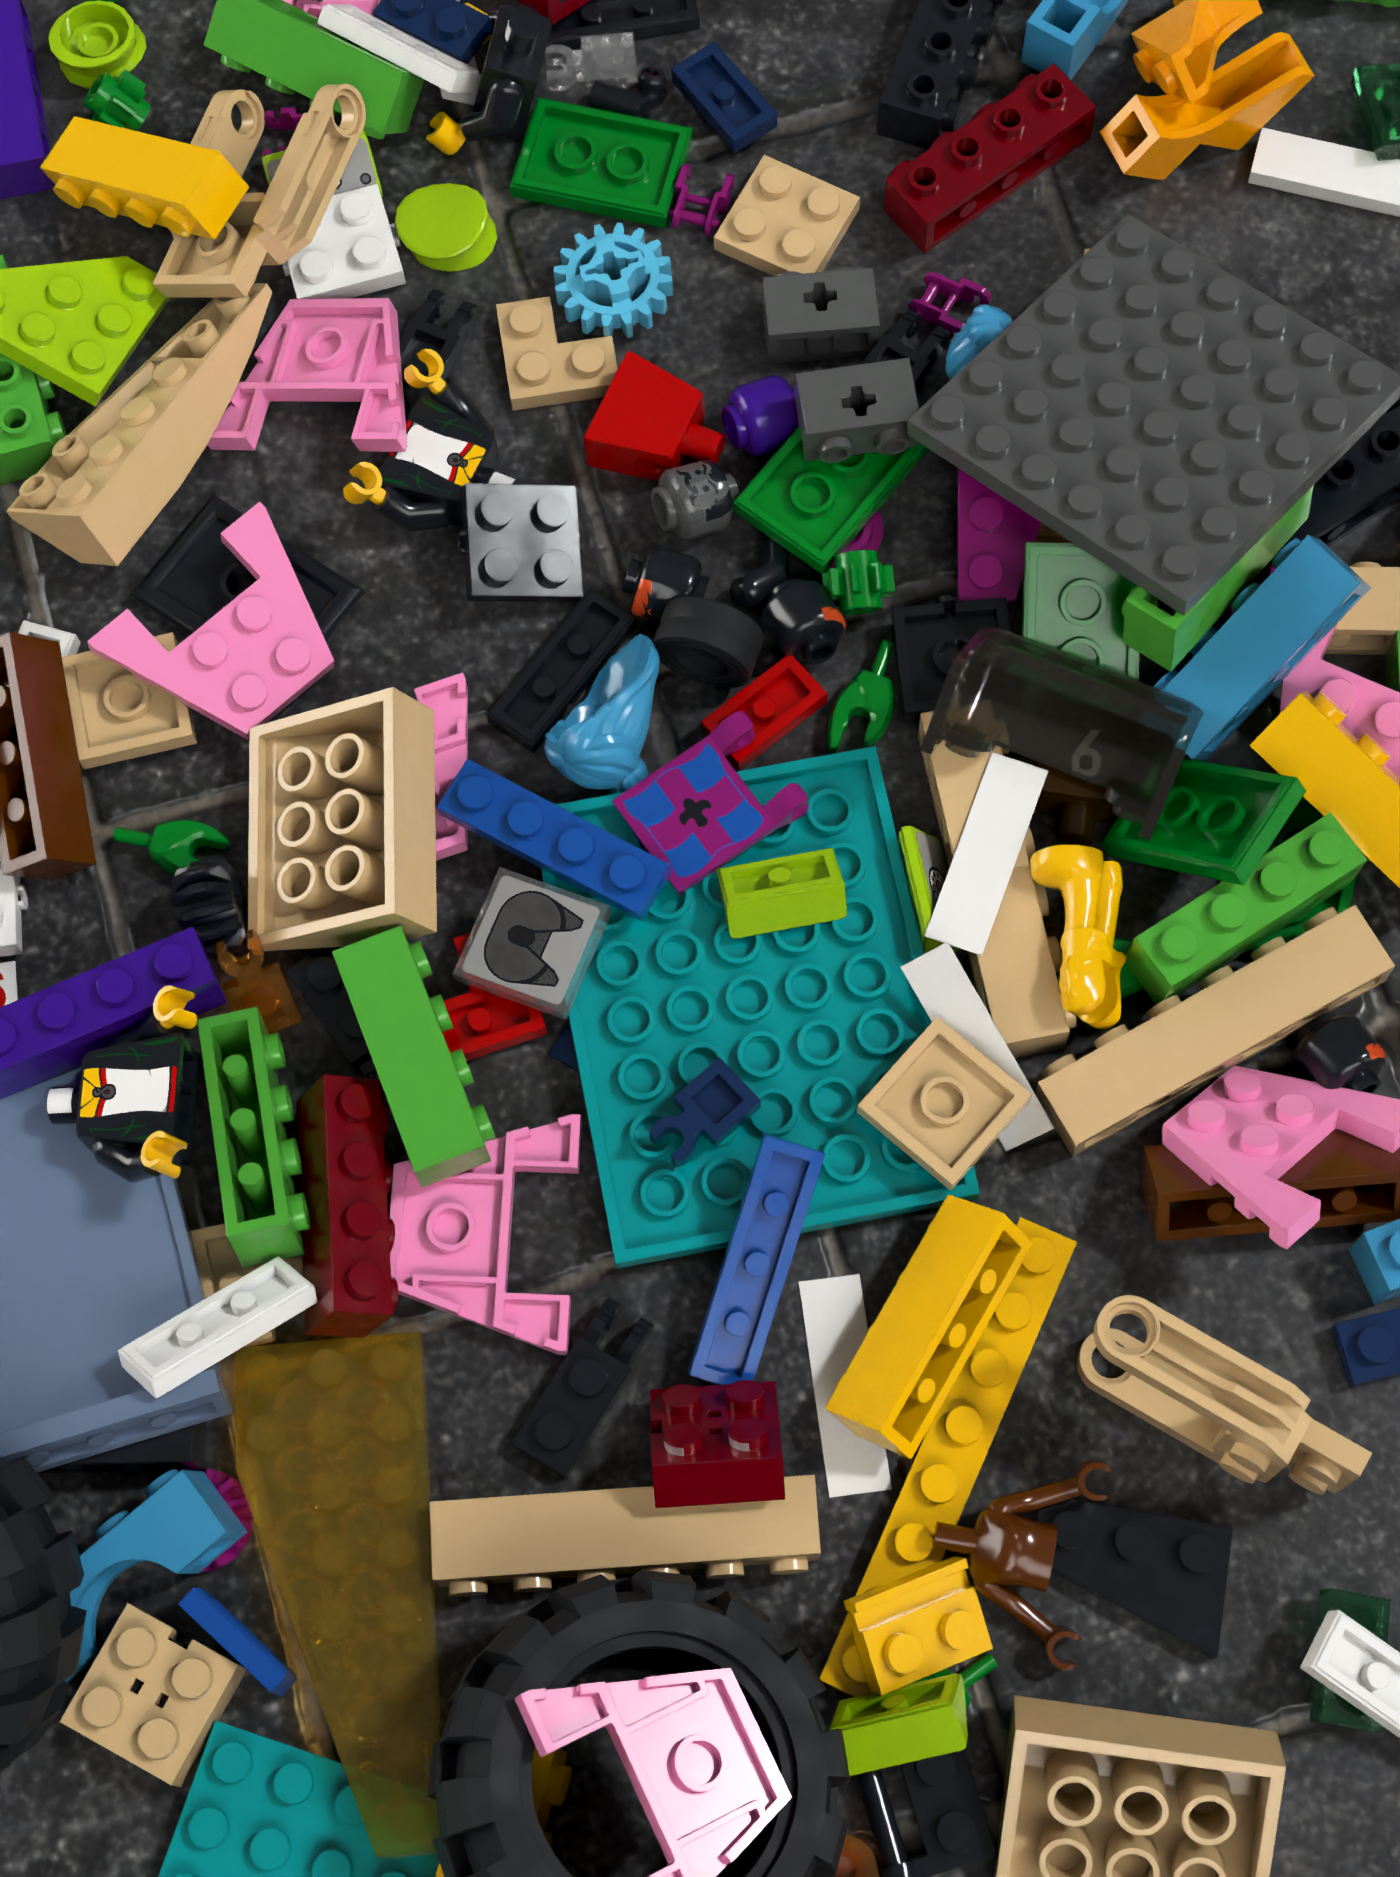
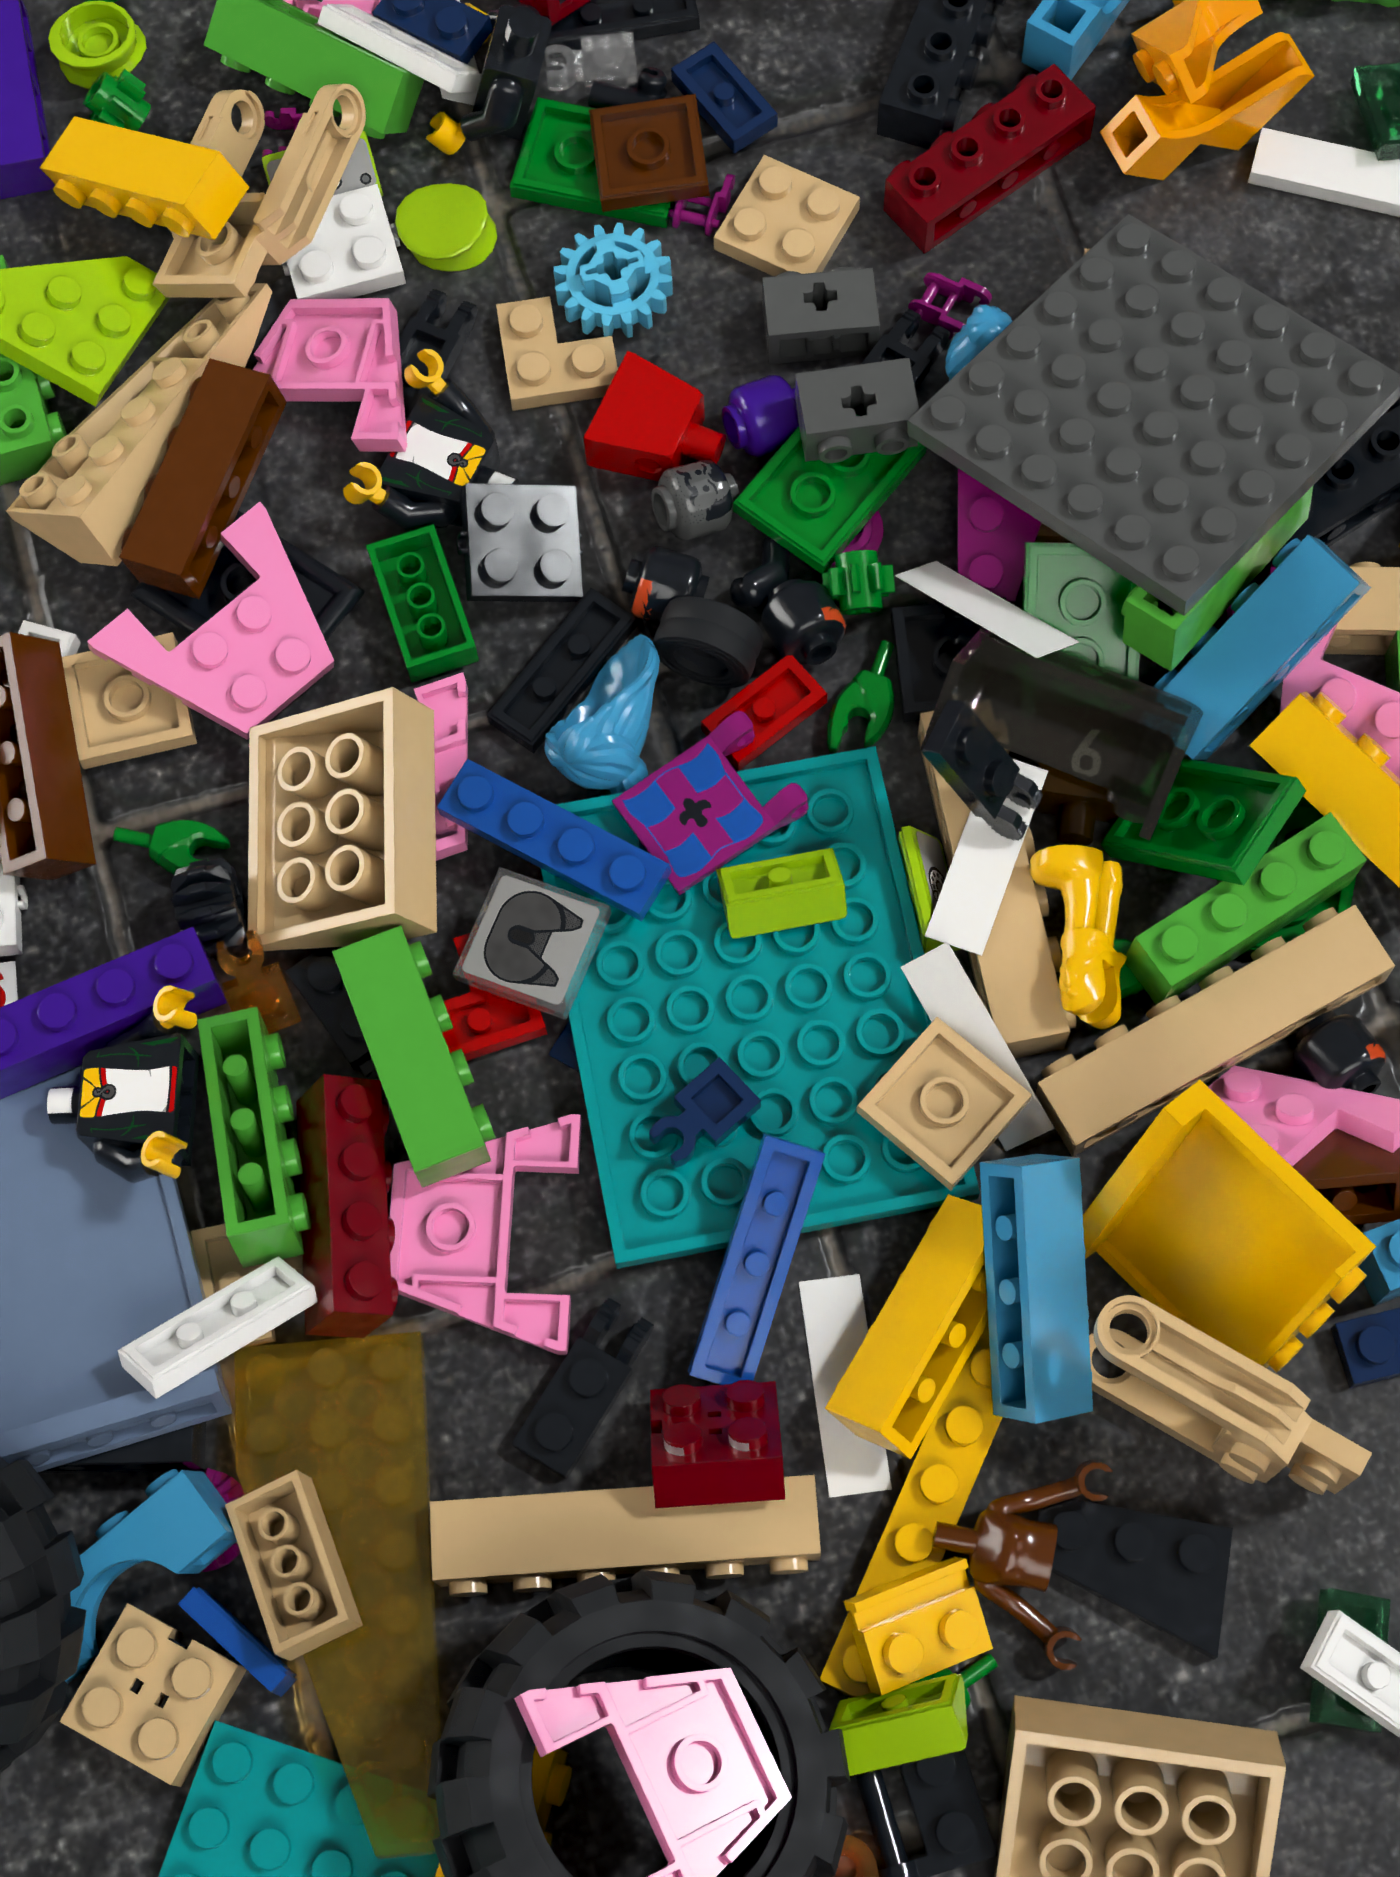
(202, 478): none -> reddish brown brick
(293, 1565): none -> tan piece
(422, 603): none -> green piece
(649, 152): none -> reddish brown tile
(980, 769): none -> black hinge
(987, 609): none -> white sticker
(1036, 1287): none -> dark azure brick
(1225, 1231): none -> yellow panel

